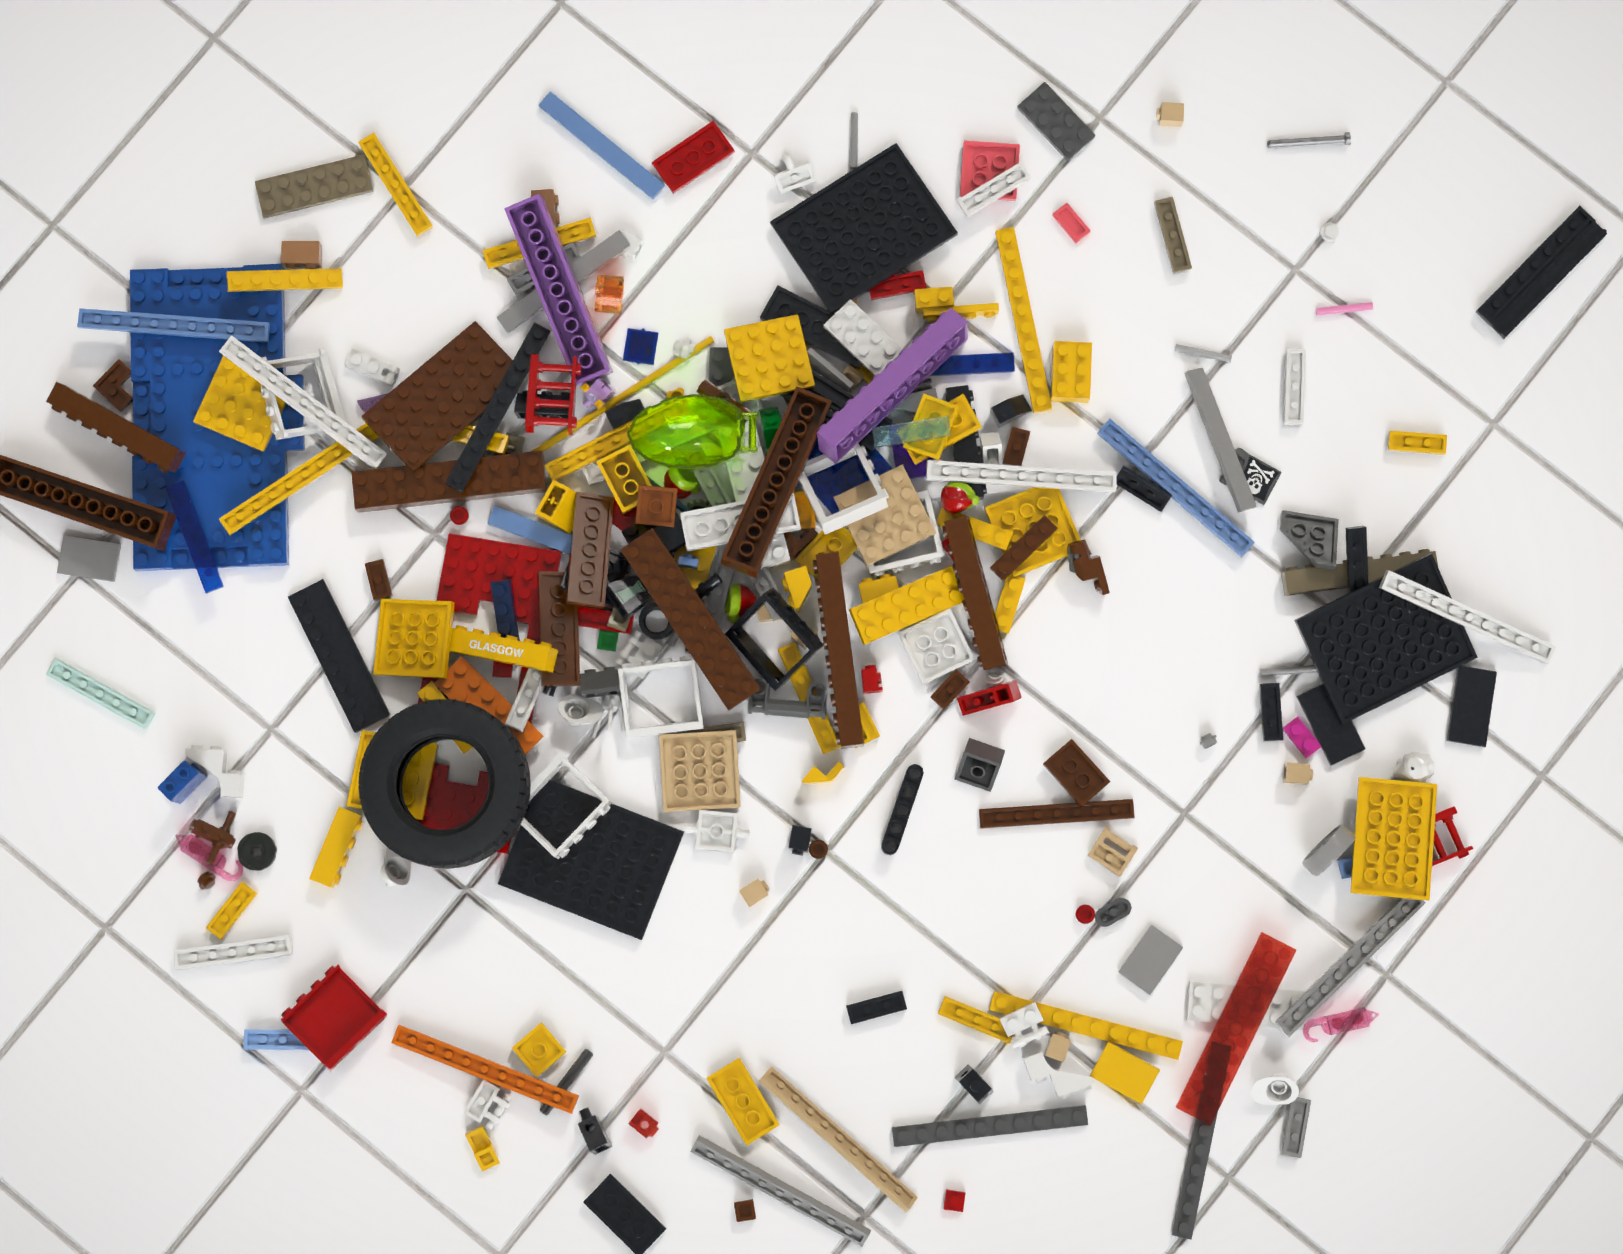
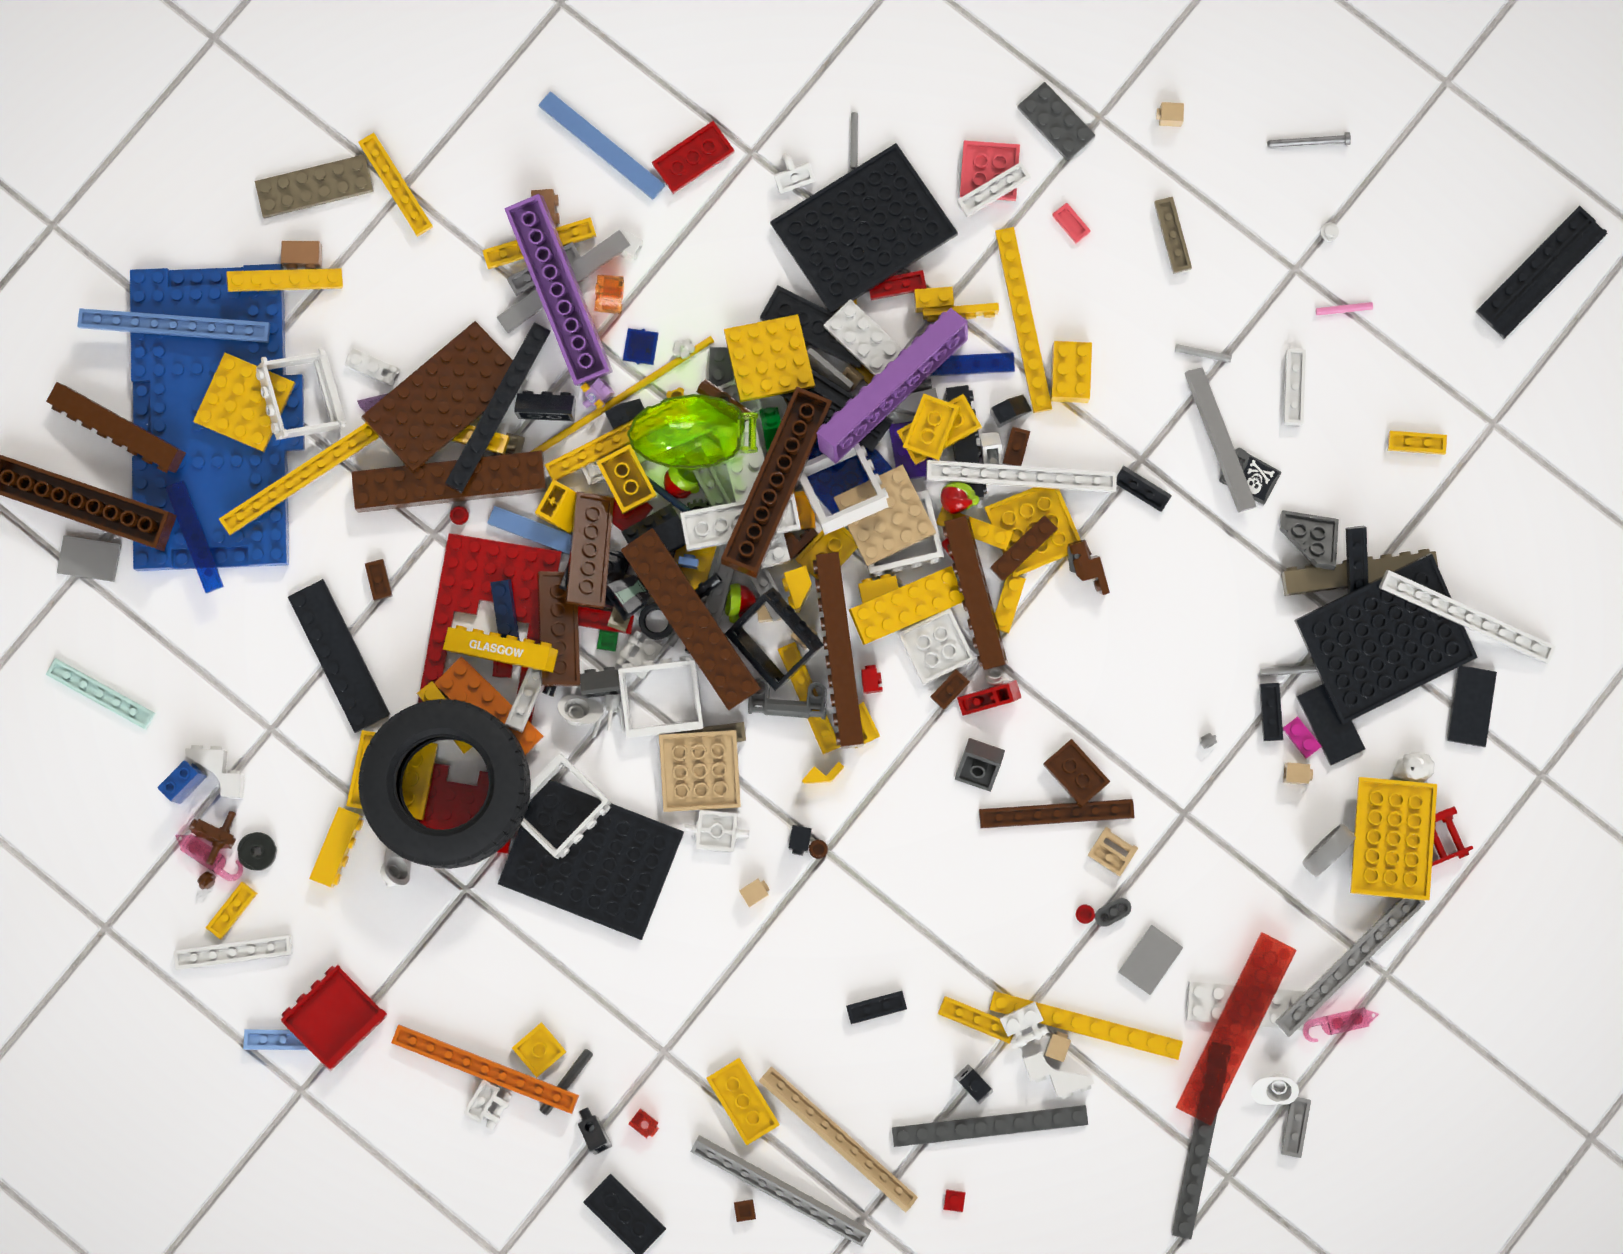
(110, 385): reddish brown plate -> none
(302, 402): white plate -> none
(413, 638): yellow plate -> none
(482, 1148): yellow slope -> none
(536, 384): red fence -> none
(656, 506): dark orange plate -> none
(902, 800): black beam -> none
(911, 431): clear light blue plate -> none
(1124, 1072): yellow tile -> none
(1180, 491): medium blue plate -> none
(1345, 867): medium blue plate -> none

